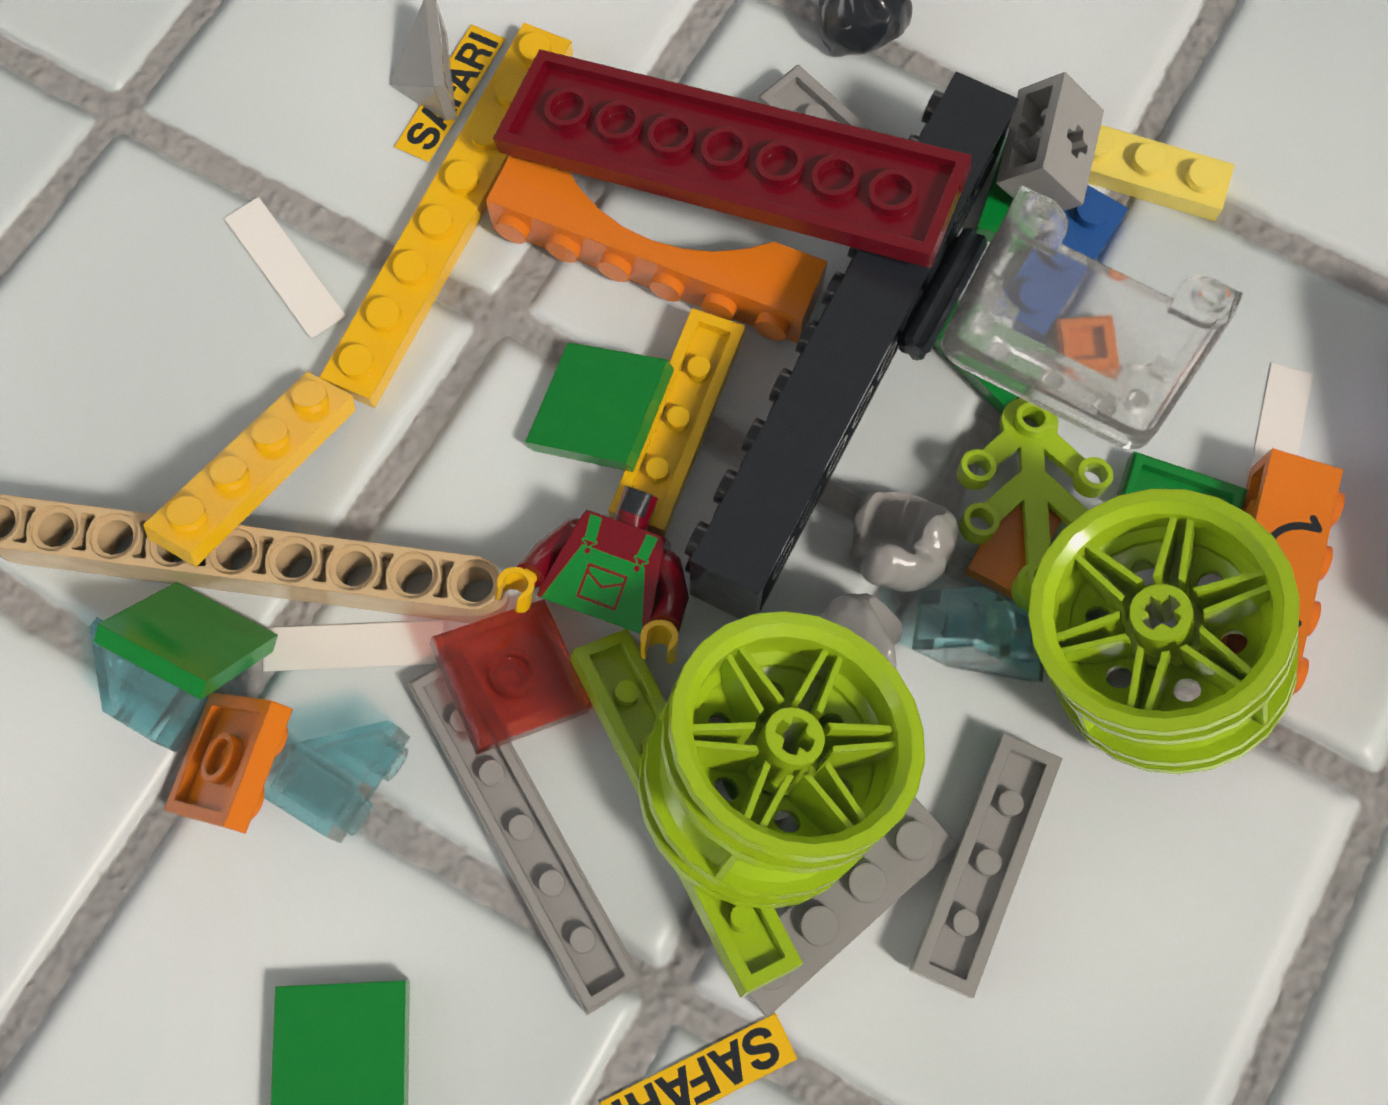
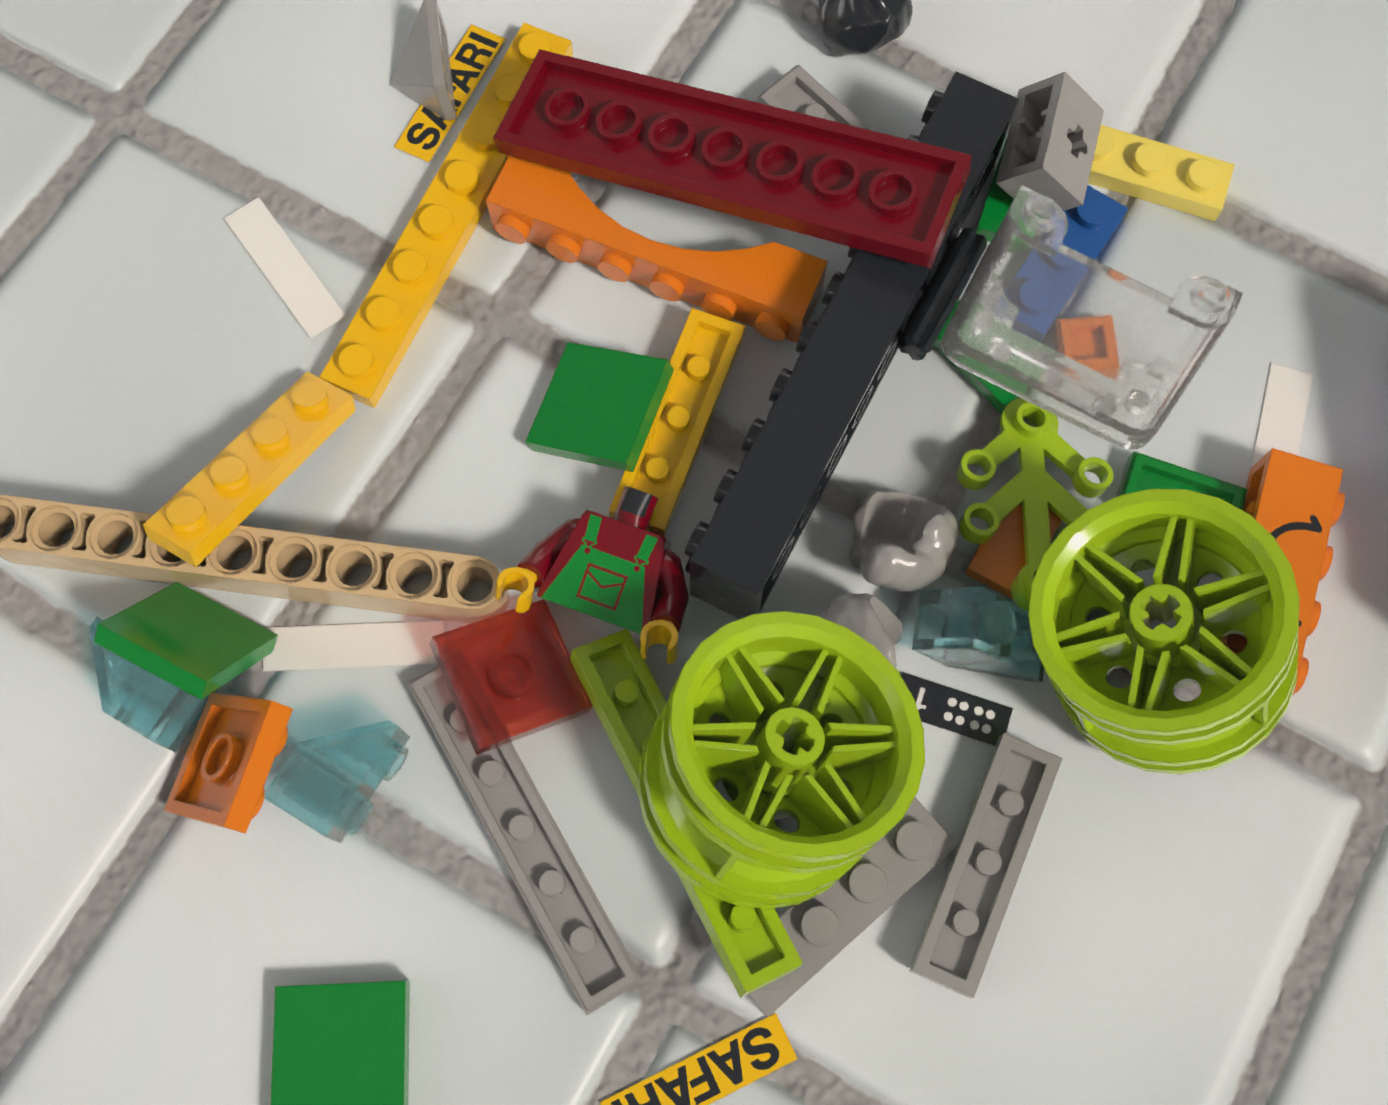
(958, 710): none -> black sticker

